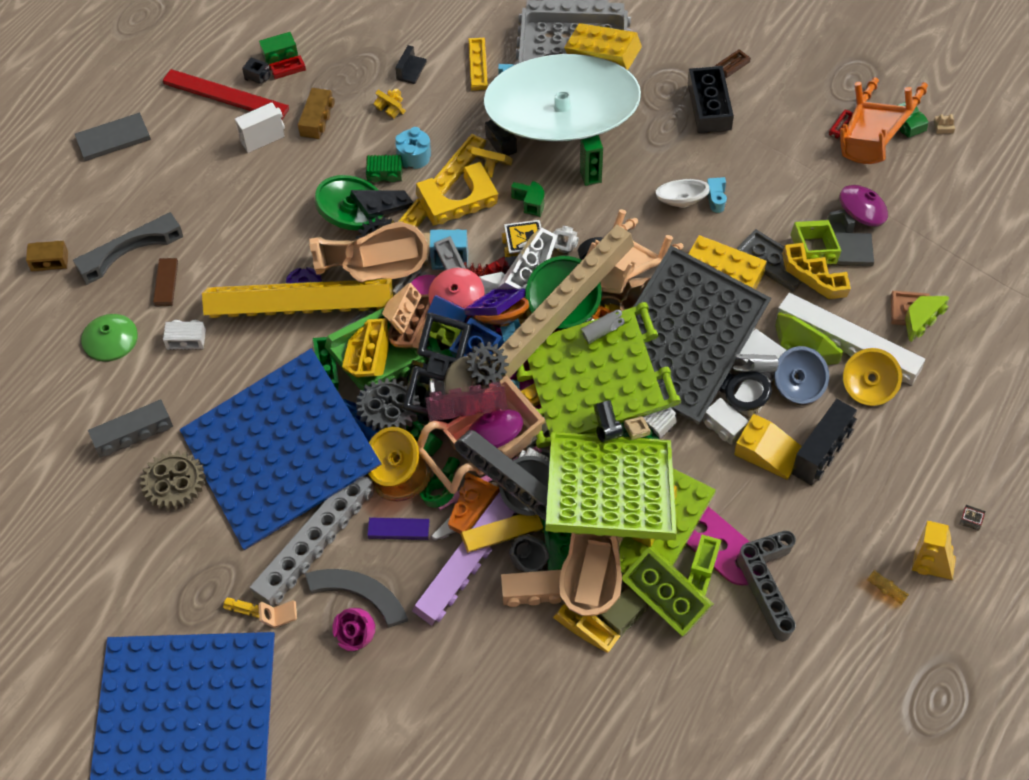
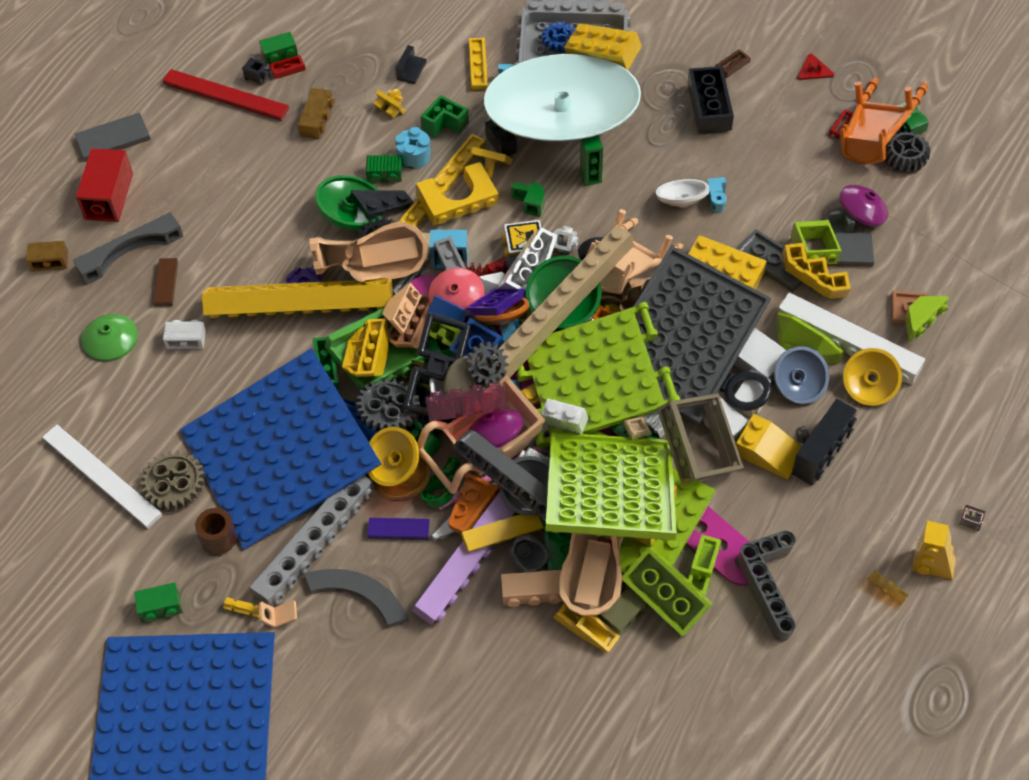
(102, 476): none -> white tile
(104, 185): none -> red brick
(130, 428): dark grey brick -> none
(158, 602): none -> green brick
(216, 531): none -> reddish brown piece
(260, 127): white brick -> none
(353, 628): dark pink cylinder -> none
(444, 113): none -> green brick
(558, 34): none -> blue gear
(565, 416): none -> white brick
(602, 326): light grey piece -> none
(608, 427): black piece -> none
(680, 445): none -> dark tan window
(758, 363): light grey piece -> none
(802, 435): none -> clear smoke tile
(814, 69): none -> red piece
(907, 151): none -> dark grey gear
(944, 124): tan tile -> none

